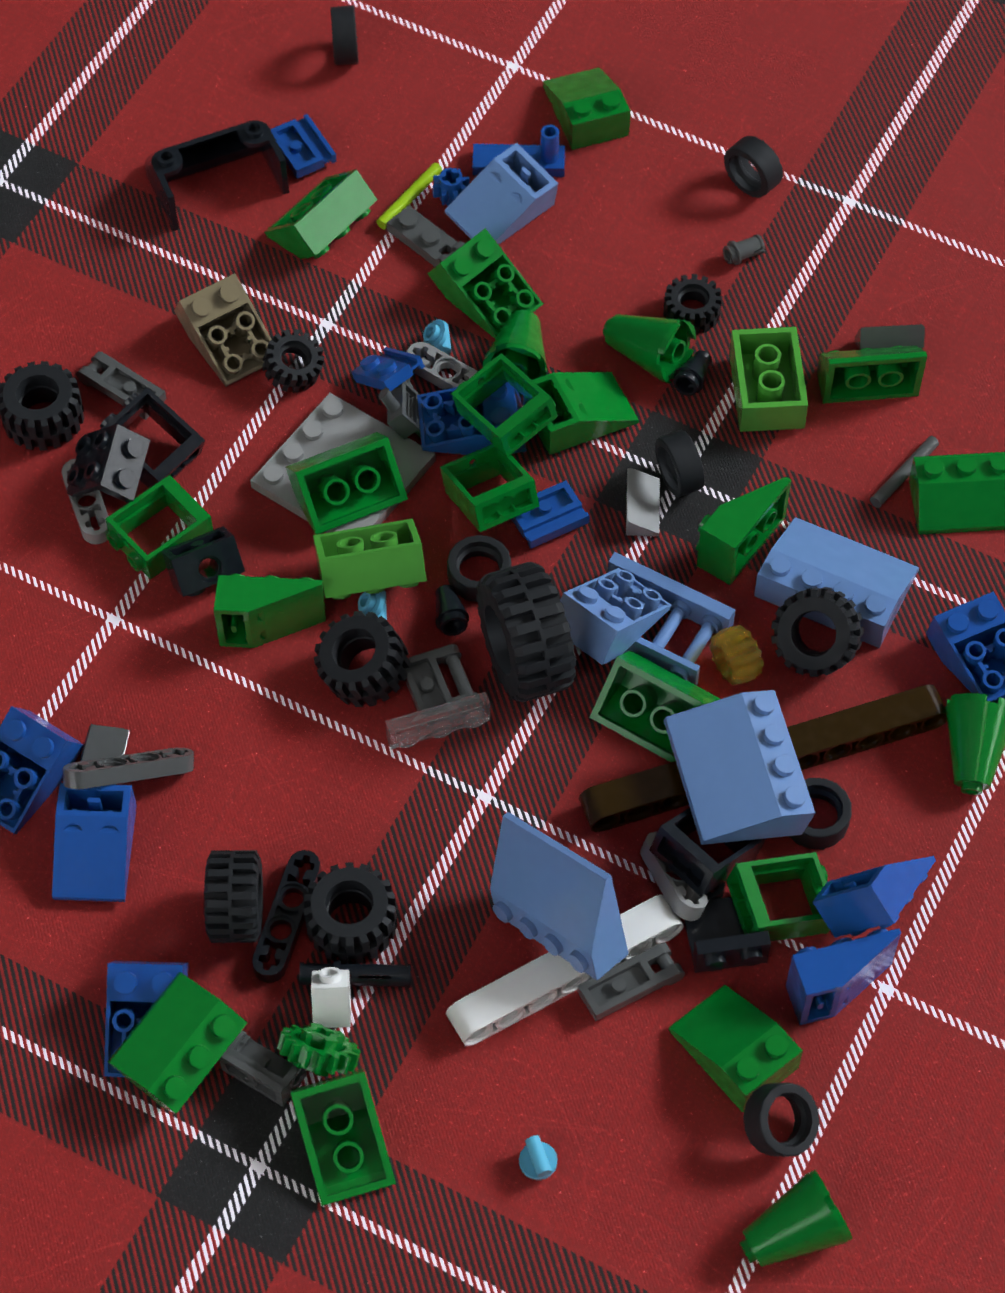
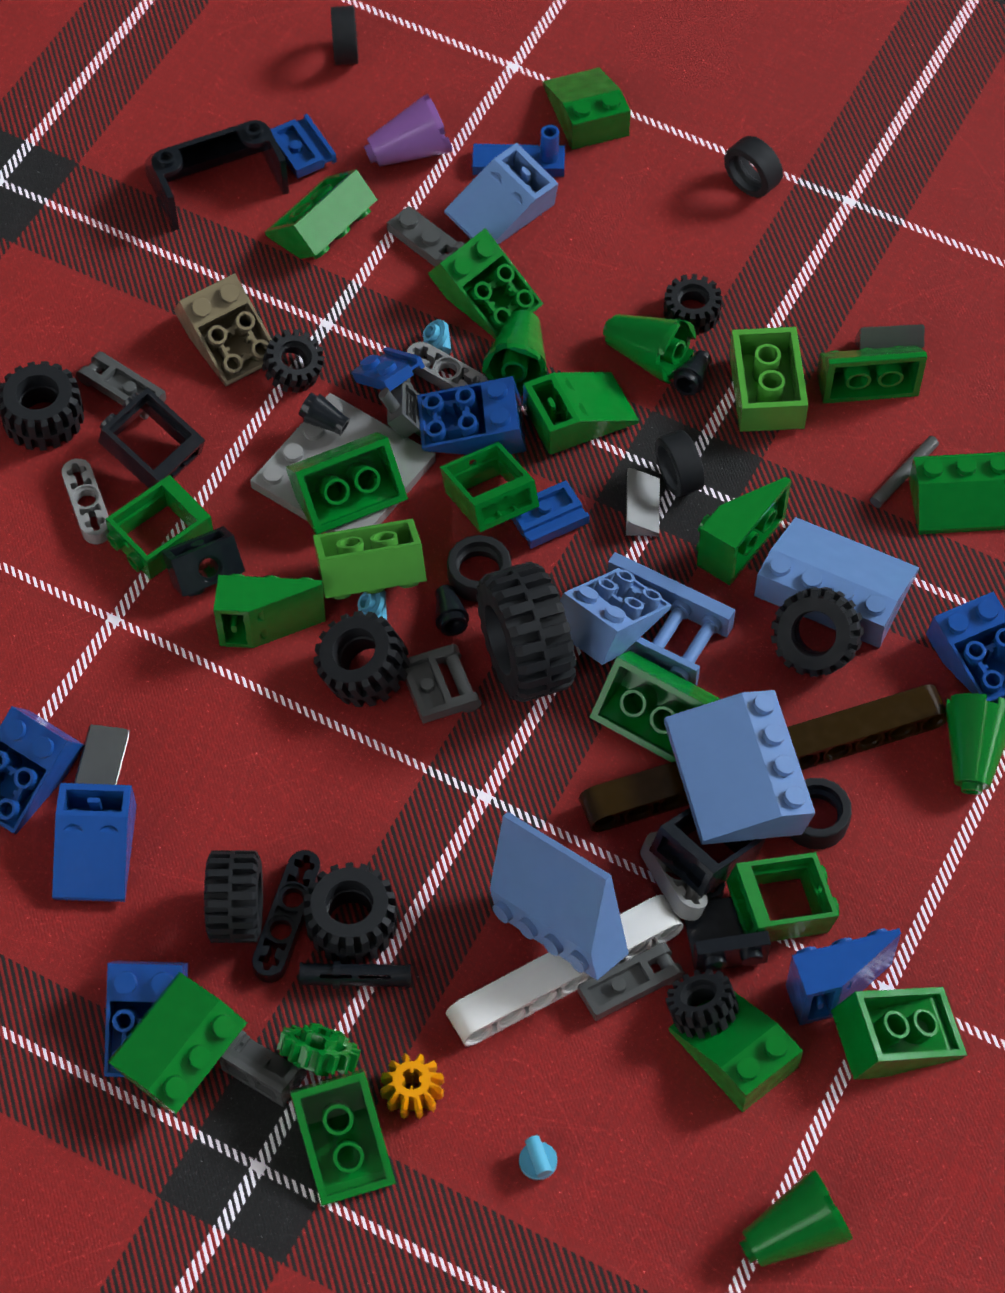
(108, 462): black bracket -> none
(128, 768): dark grey beam -> none
(321, 413): none -> black cone
(331, 997): white brick -> none
(409, 135): none -> medium lavender cone
(409, 195): lime bar -> none
(412, 1099): none -> light orange gear
(438, 721): clear plate -> none
(449, 185): blue gear -> none
(519, 426): green window -> none
(707, 1016): none -> black tyre
(736, 655): clear yellow gear -> none
(743, 249): dark grey pin -> none
(805, 1117): black tyre -> none
(870, 896): blue slope -> none
(897, 1031): none -> green slope

